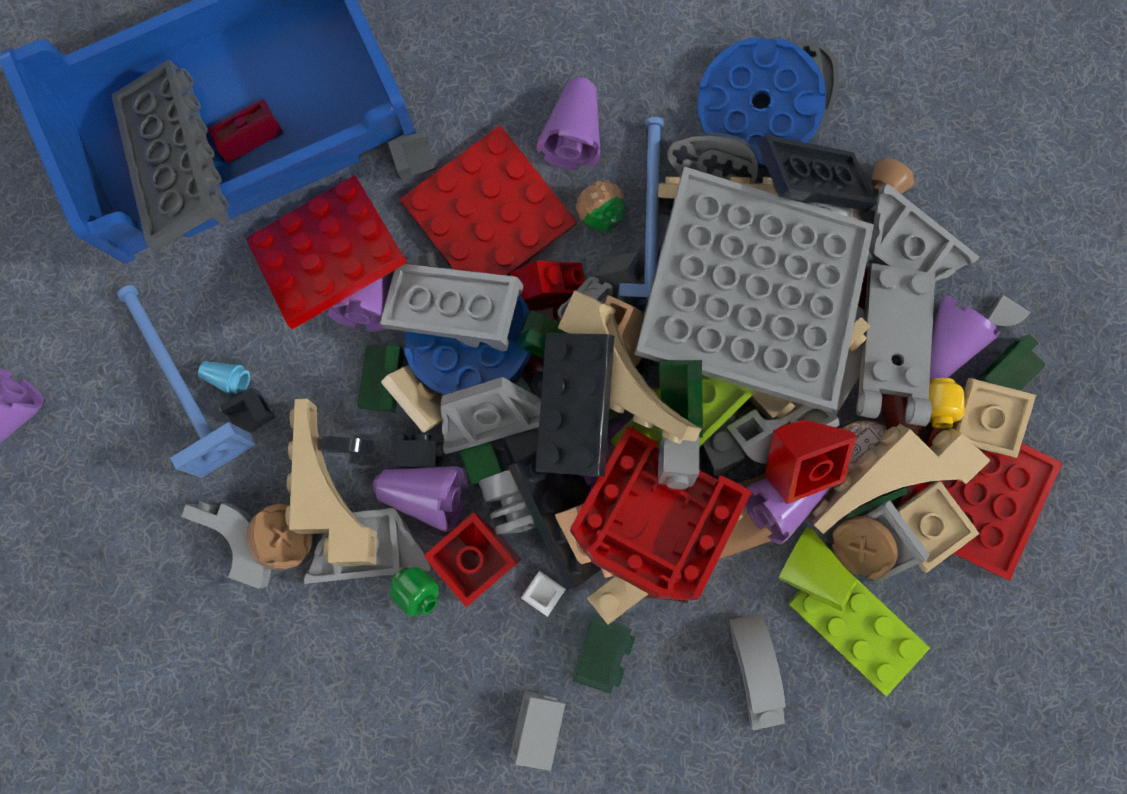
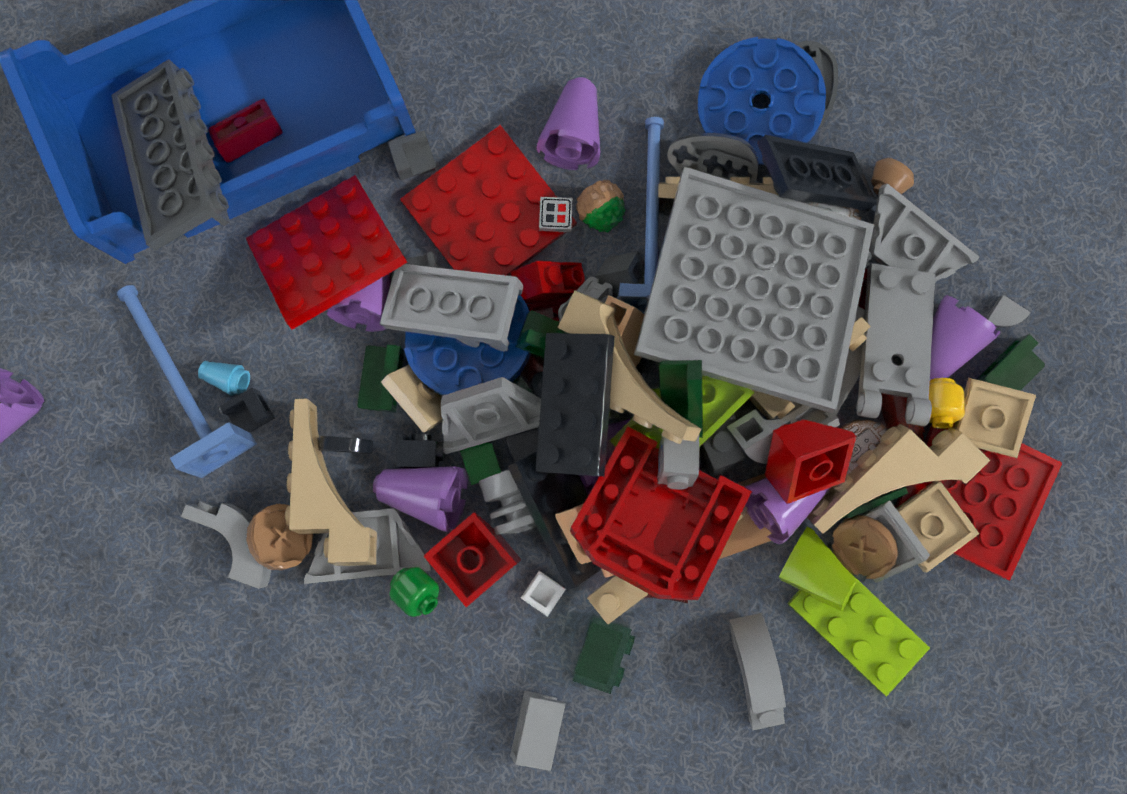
(555, 214): none -> light grey tile

